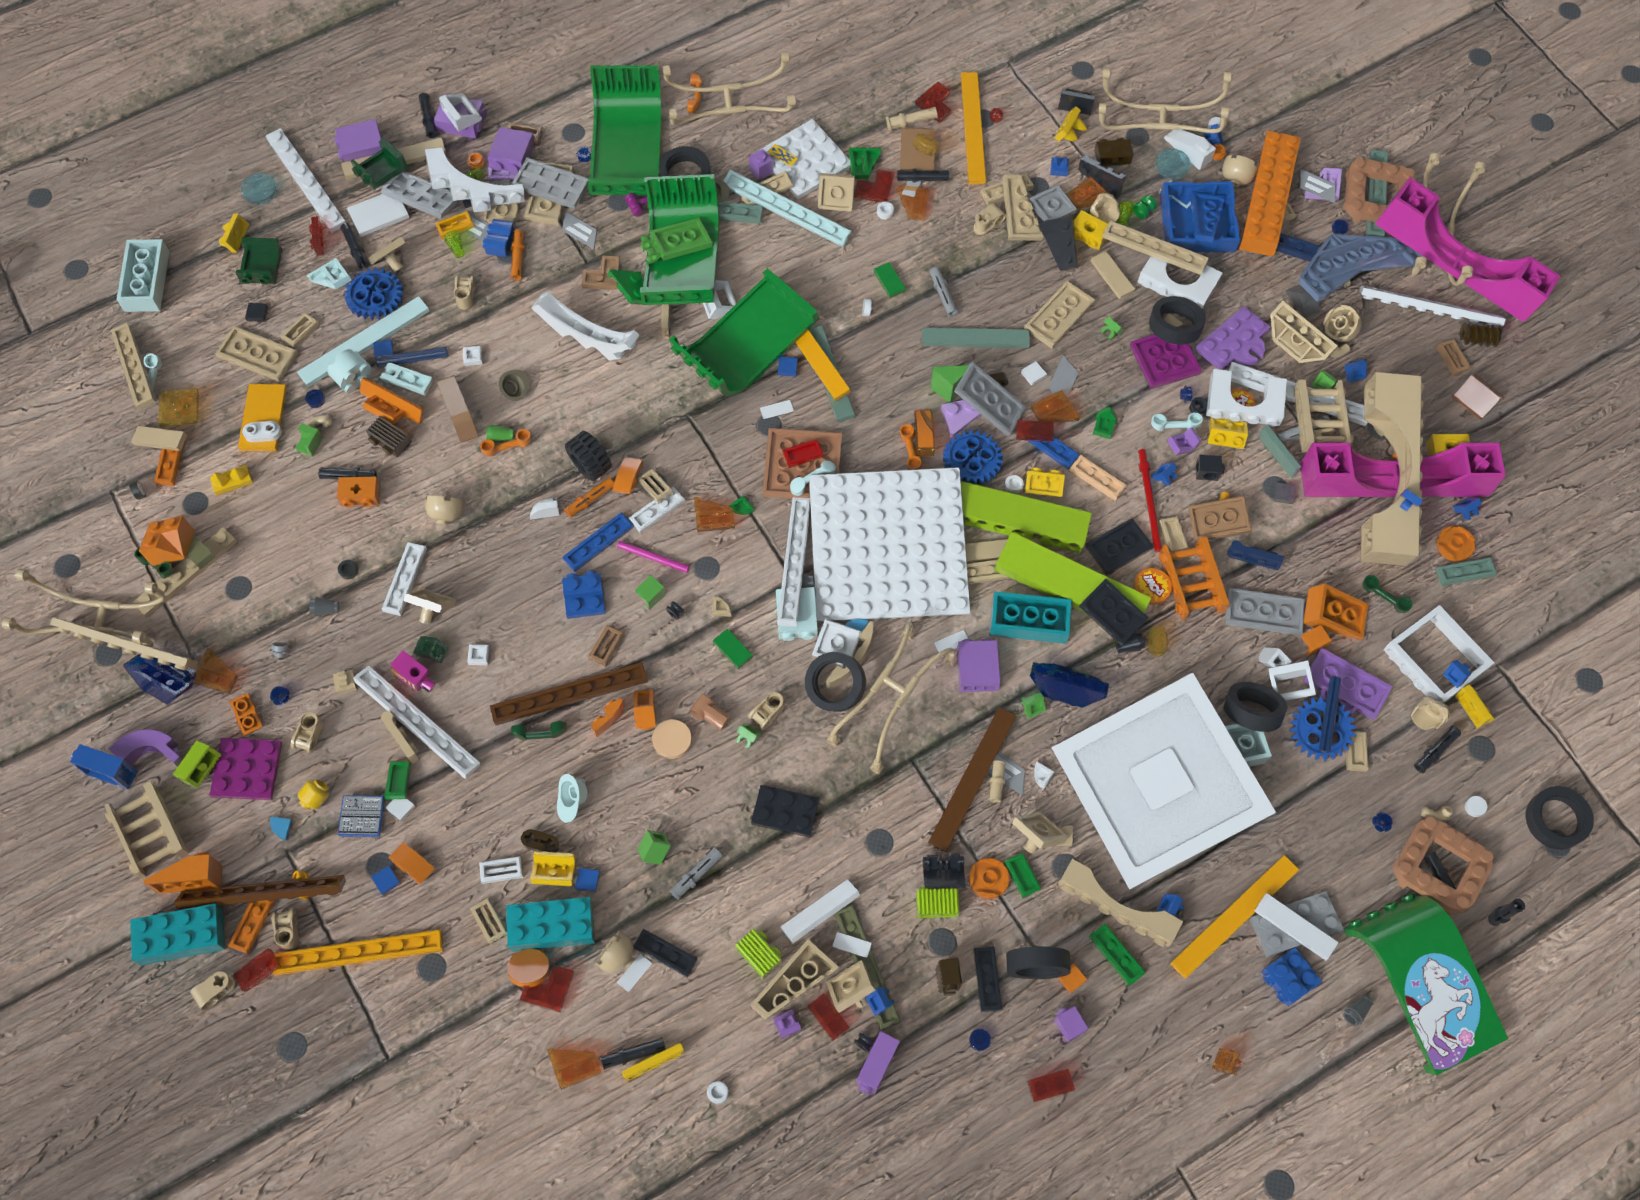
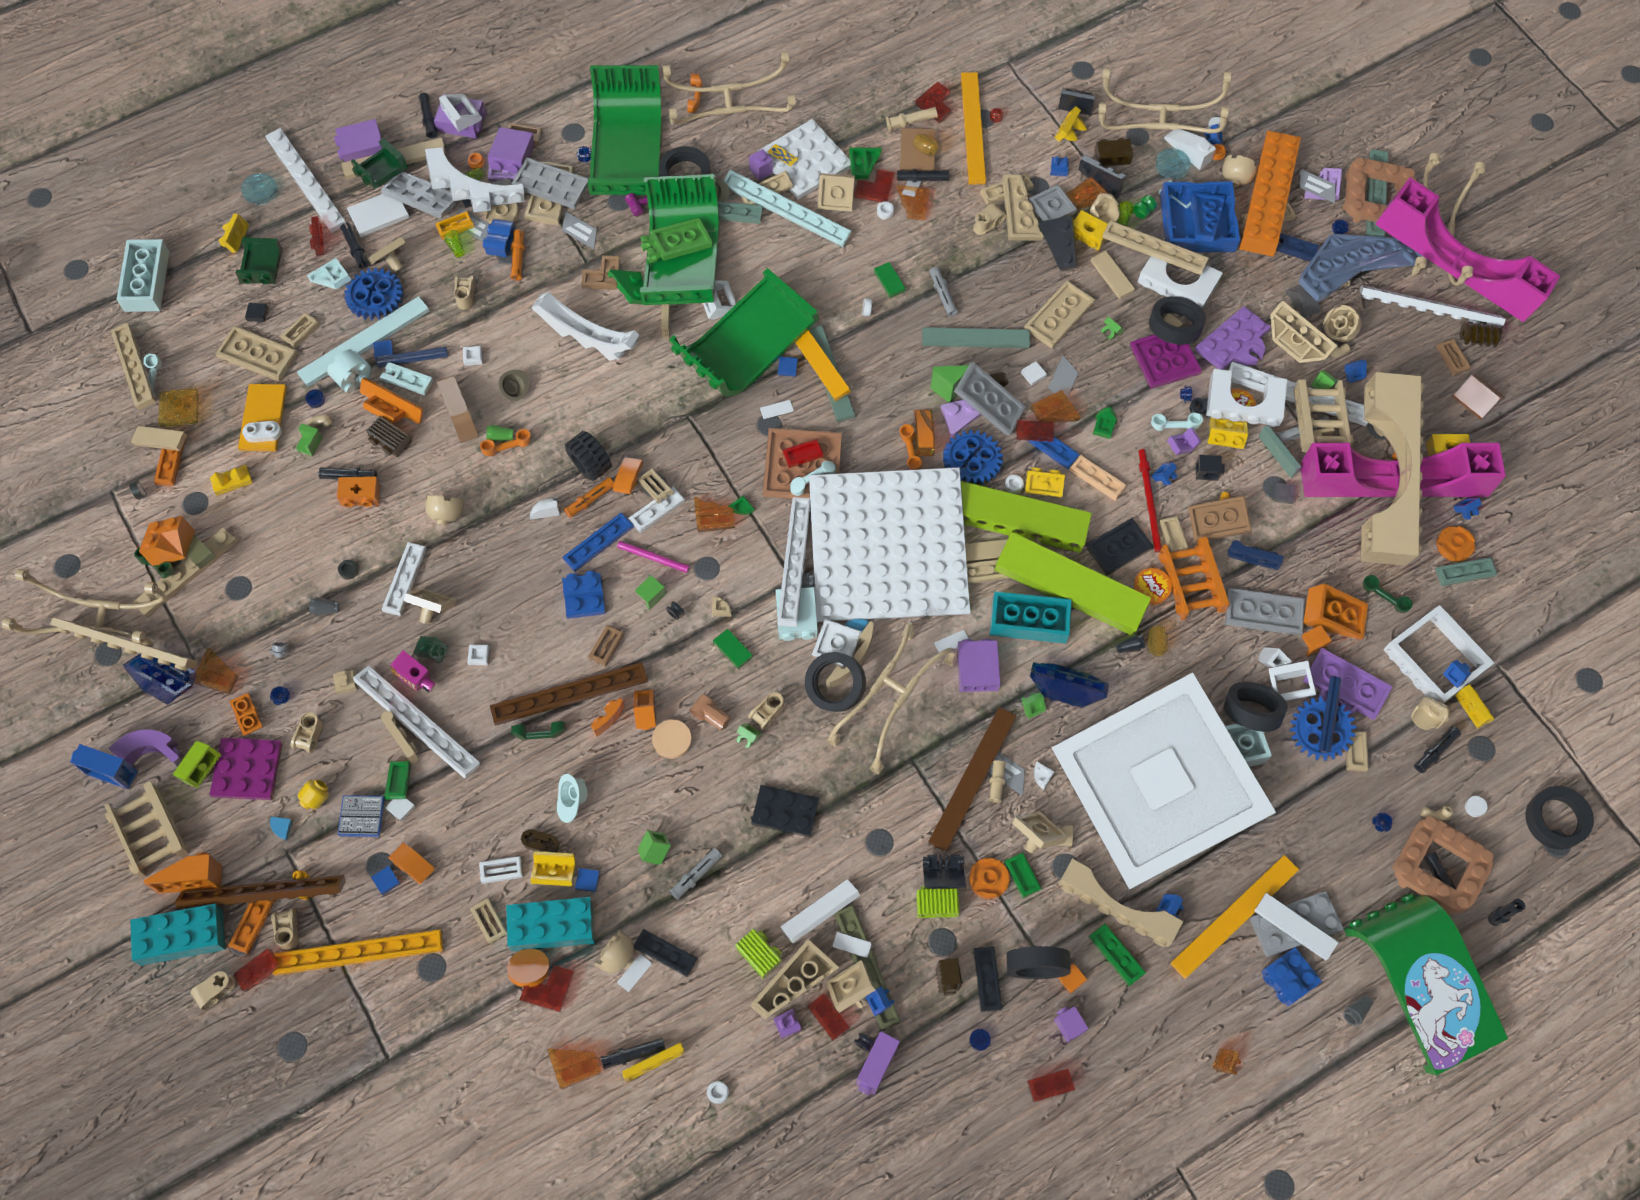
(1113, 612): black tile -> none
(1410, 499): blue tile -> none

